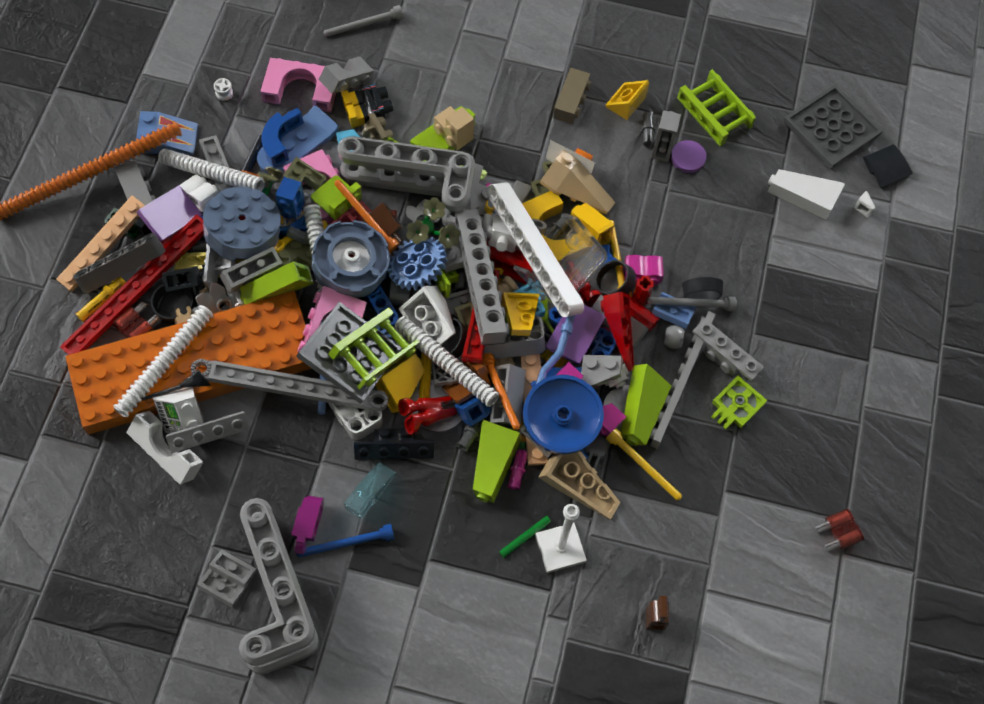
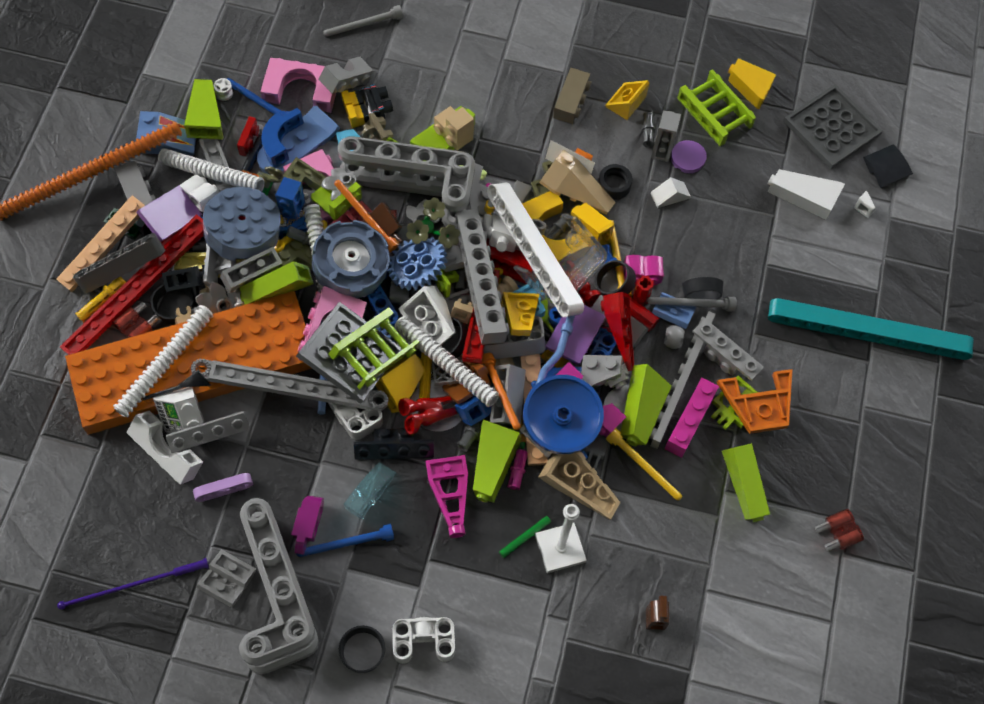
(176, 572): none -> dark purple piece
(202, 113): none -> lime slope
(222, 487): none -> lavender beam
(246, 139): none -> red plate
(255, 98): none -> blue piece
(338, 174): none -> light grey plate
(356, 630): none -> black tyre
(423, 630): none -> white beam
(445, 469): none -> dark pink plate
(461, 311): none -> tan tile
(618, 170): none -> black tyre
(670, 192): none -> white slope
(691, 417): none -> dark pink arch
(747, 481): none -> lime slope
(751, 81): none -> yellow slope
(764, 409): none -> orange wing
(871, 329): none -> teal beam

